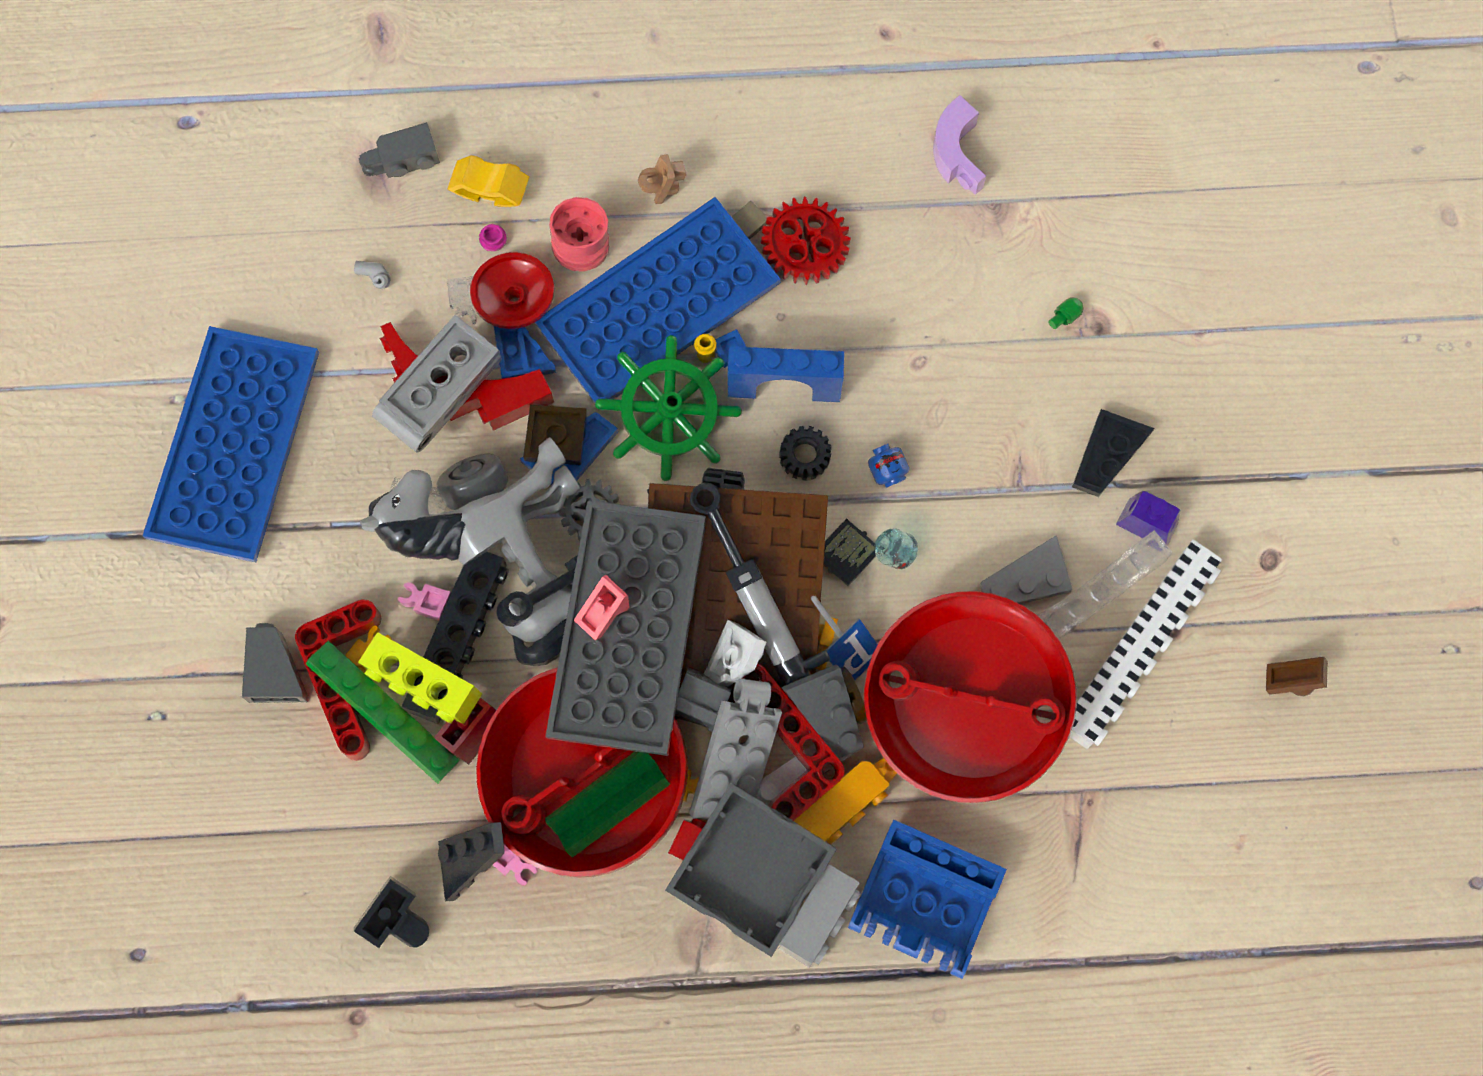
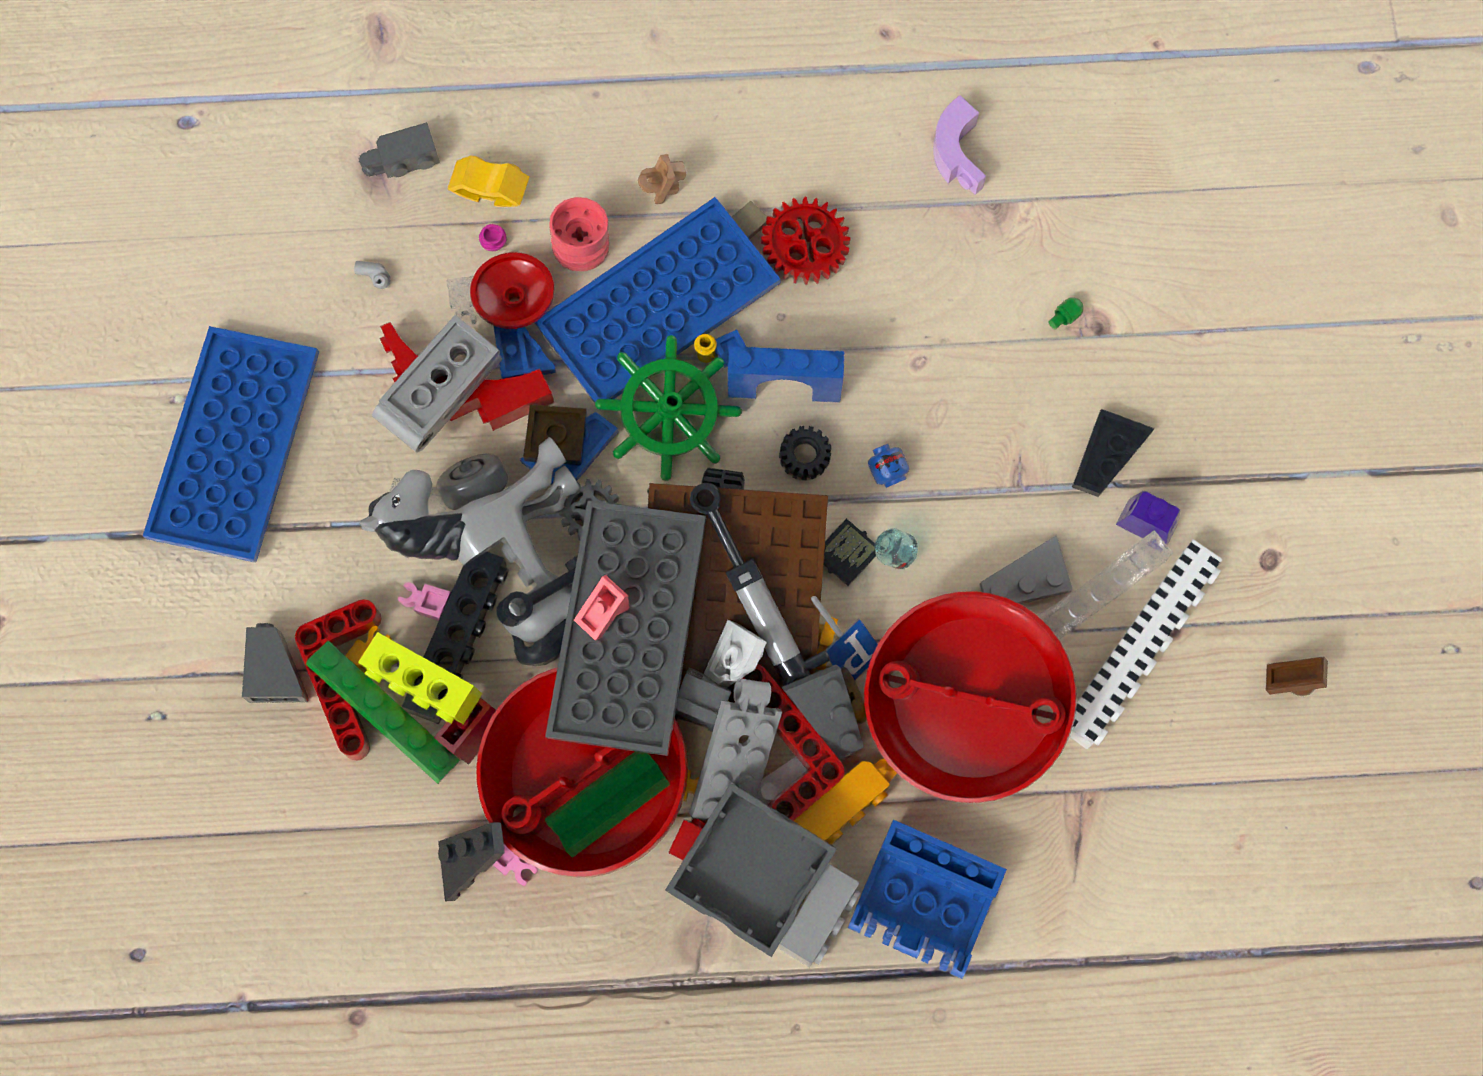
(390, 915): black brick -> none

